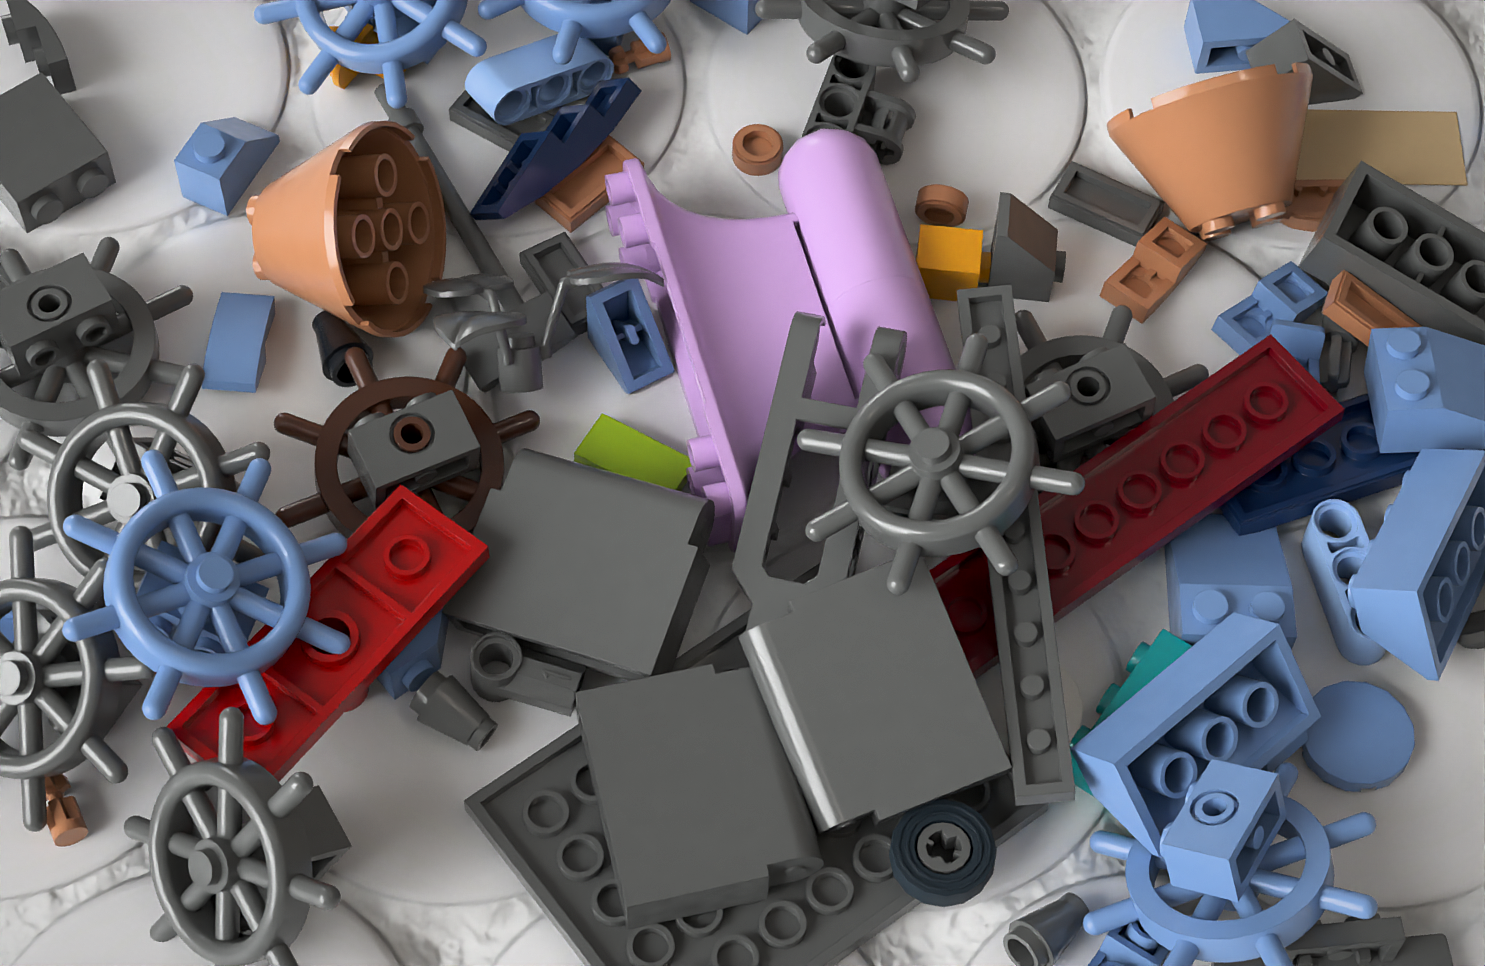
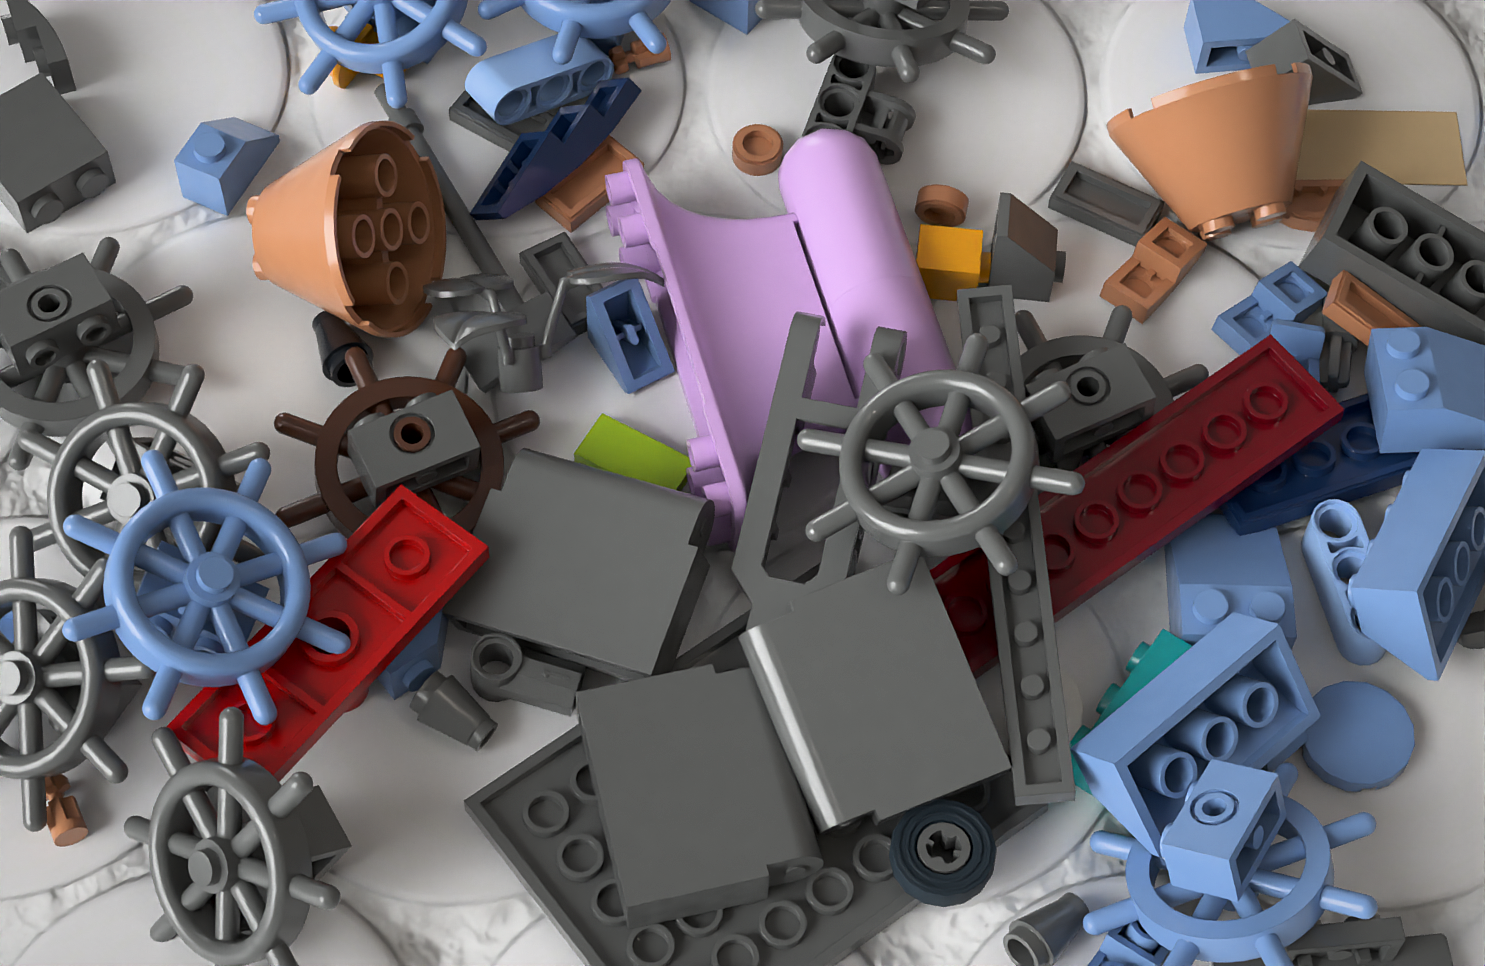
(237, 342): medium blue slope -> none

